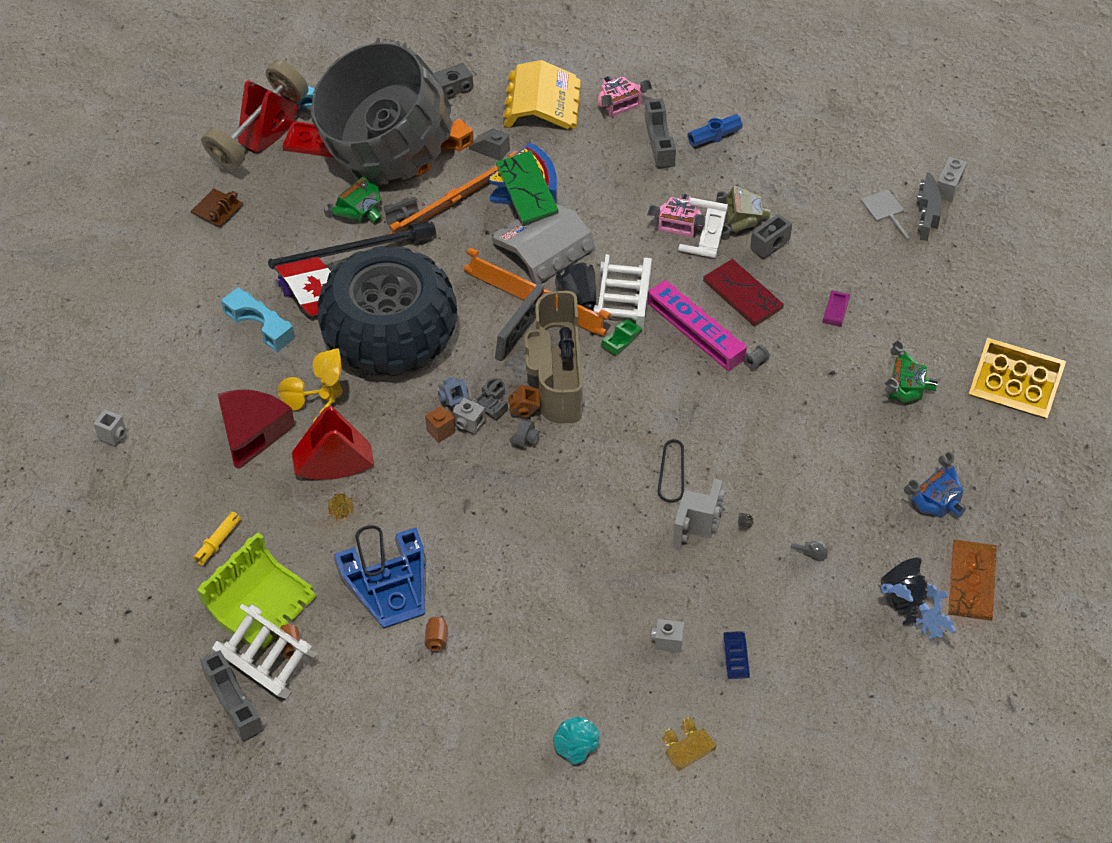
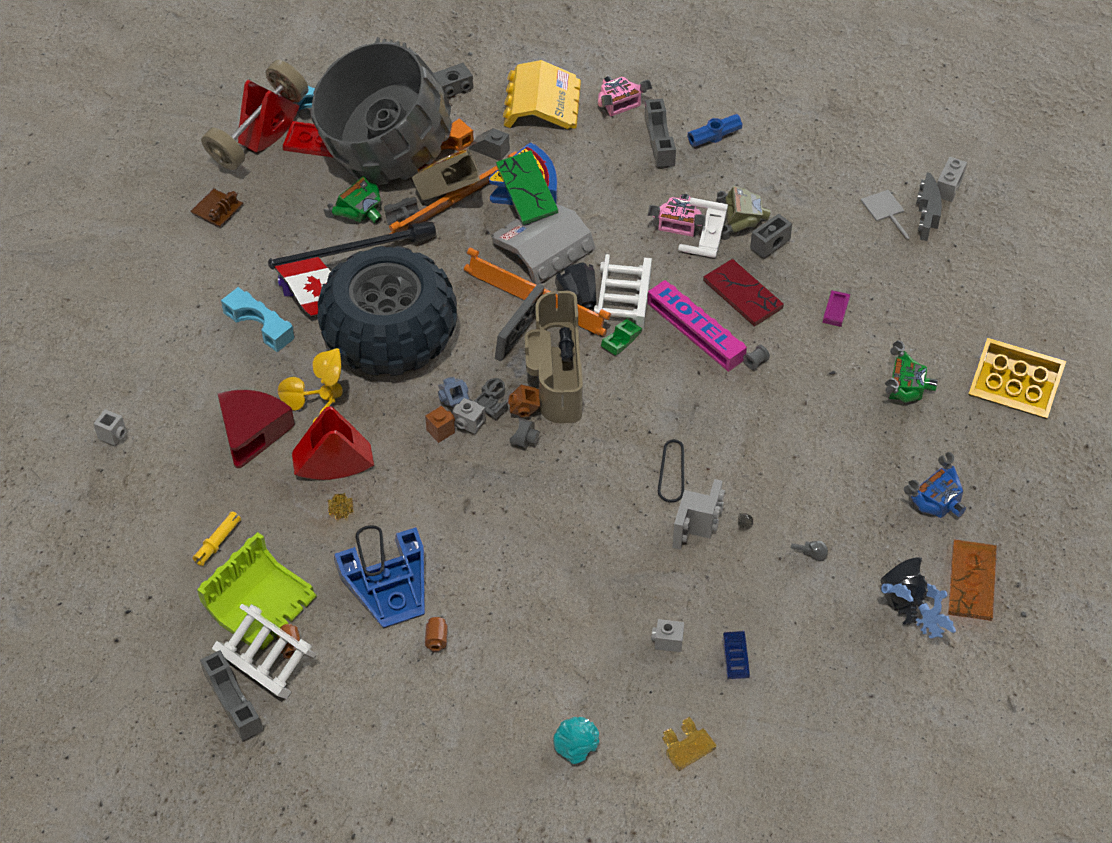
(447, 174): none -> dark tan piece

